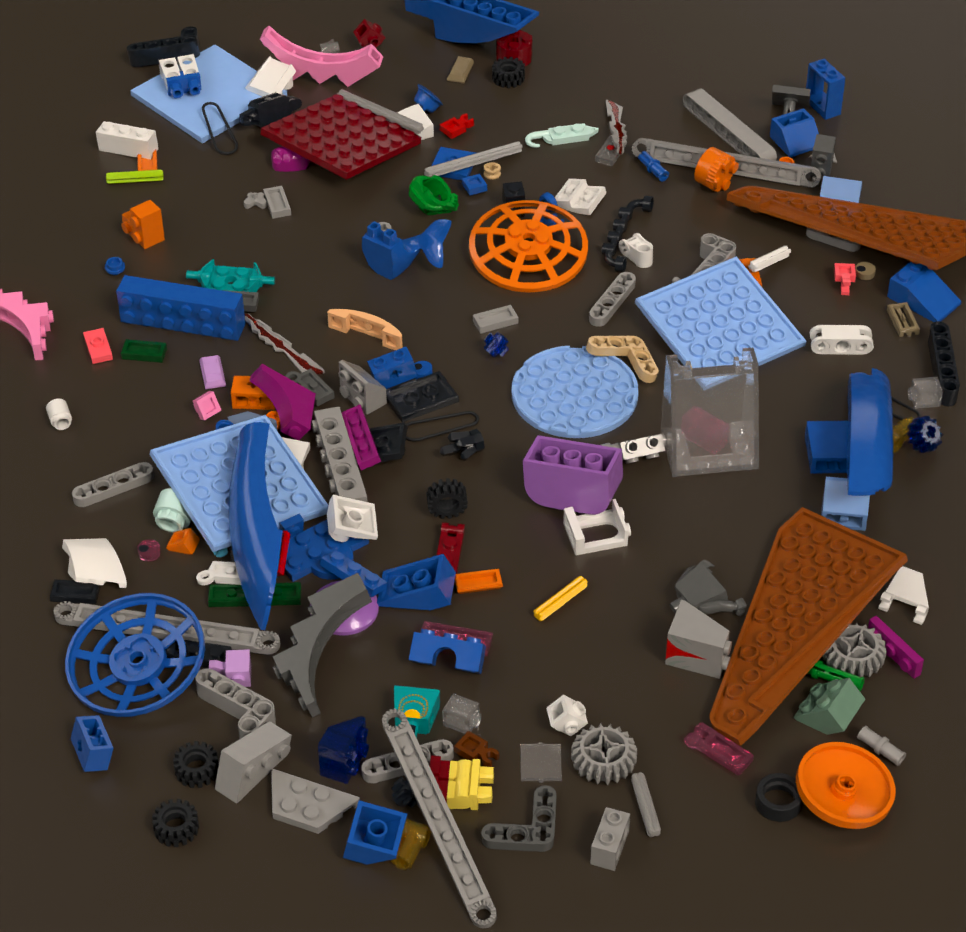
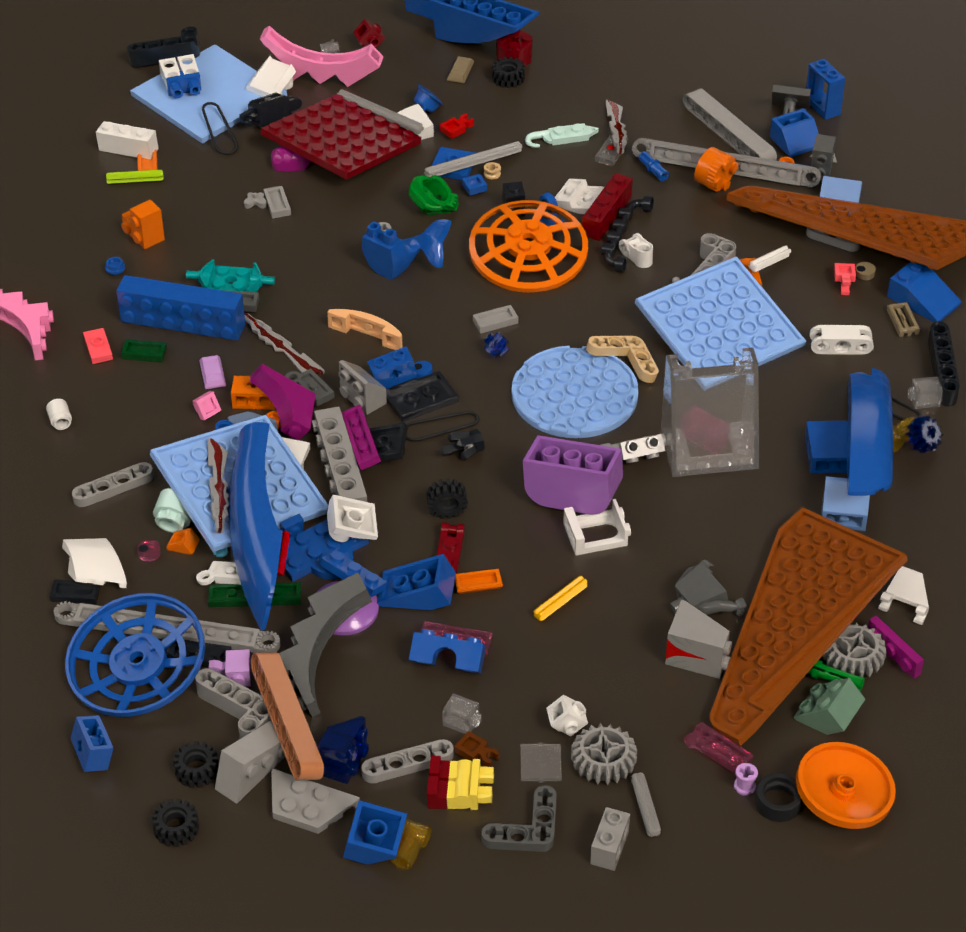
(217, 459): none -> light grey sword
(287, 716): none -> nougat beam
(403, 794): black gear -> none
(418, 705): teal torso -> none
(439, 818): light grey plate -> none
(606, 206): none -> dark red brick
(608, 297): light grey beam -> none
(746, 776): none -> lavender bush
(881, 745): light grey pin -> none

